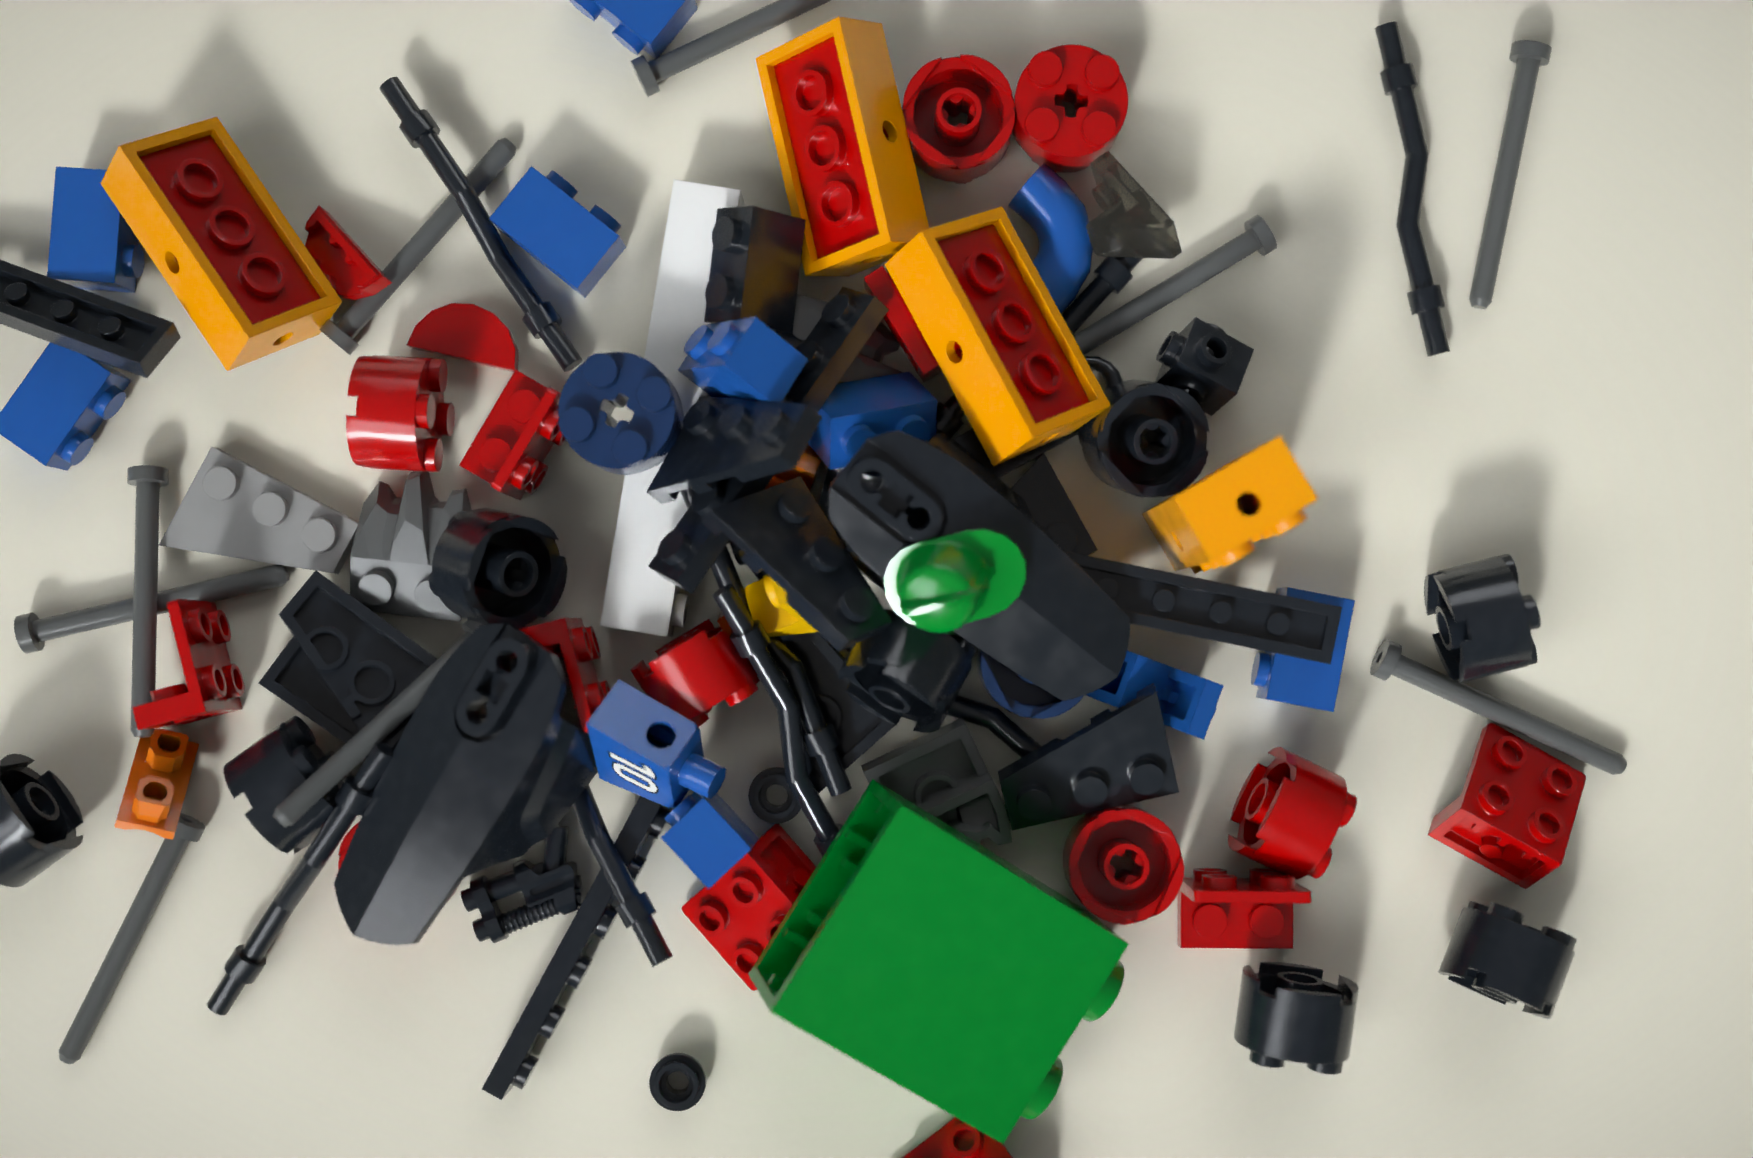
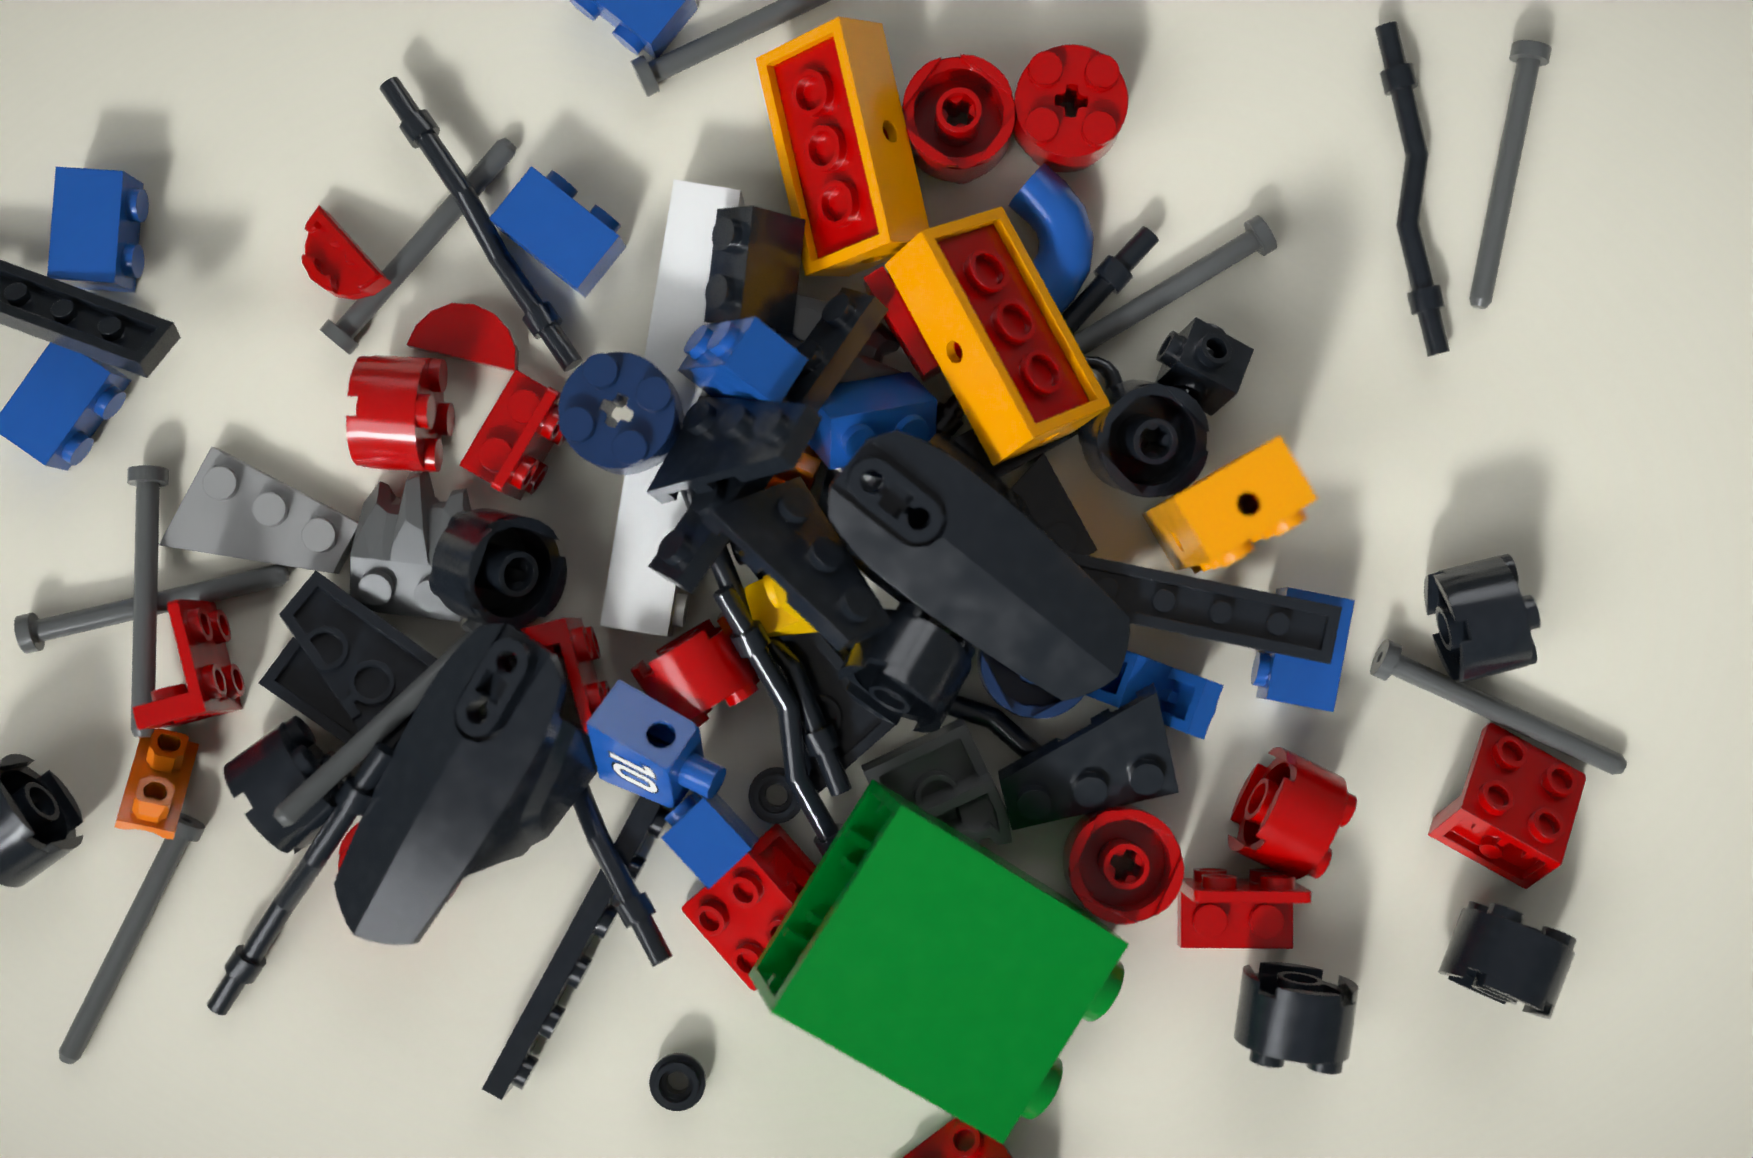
(220, 241): brick -> none
(547, 889): black piece -> none
(955, 579): green piece -> none
(1131, 218): clear smoke slope -> none

